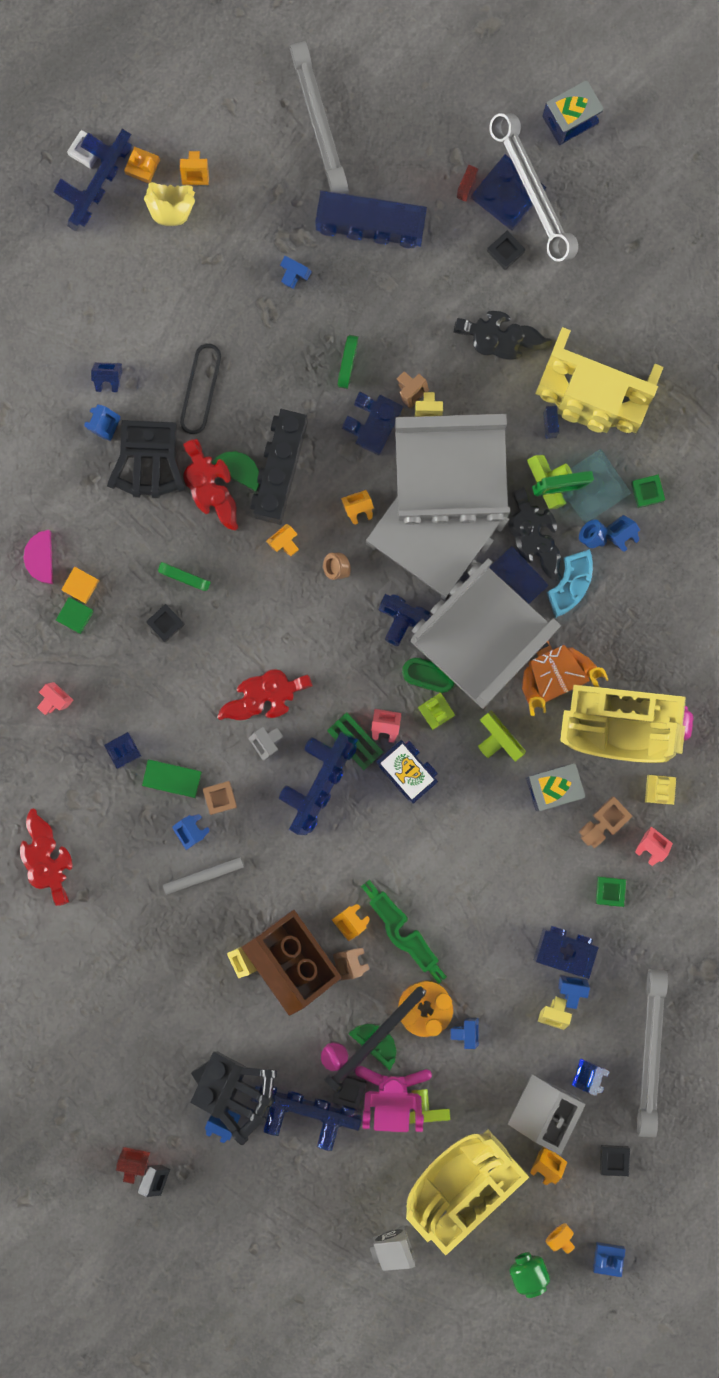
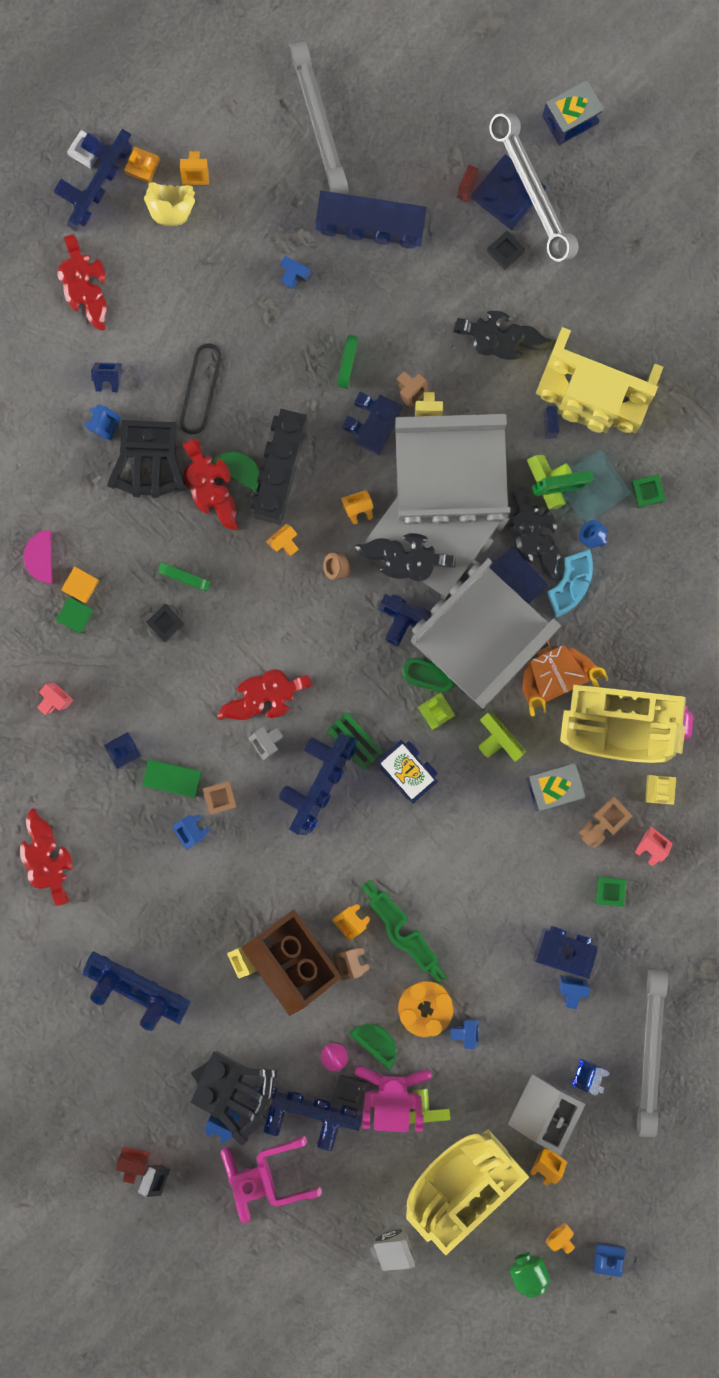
(75, 279): none -> red piece
(145, 992): none -> clear blue plate
(203, 876): light grey bar -> none
(259, 1182): none -> dark pink piece
(336, 1080): black bar -> none
(385, 722): coral tile -> none
(415, 564): none -> black piece
(555, 1014): light yellow tile -> none
(615, 1160): black tile -> none
(621, 531): blue tile -> none

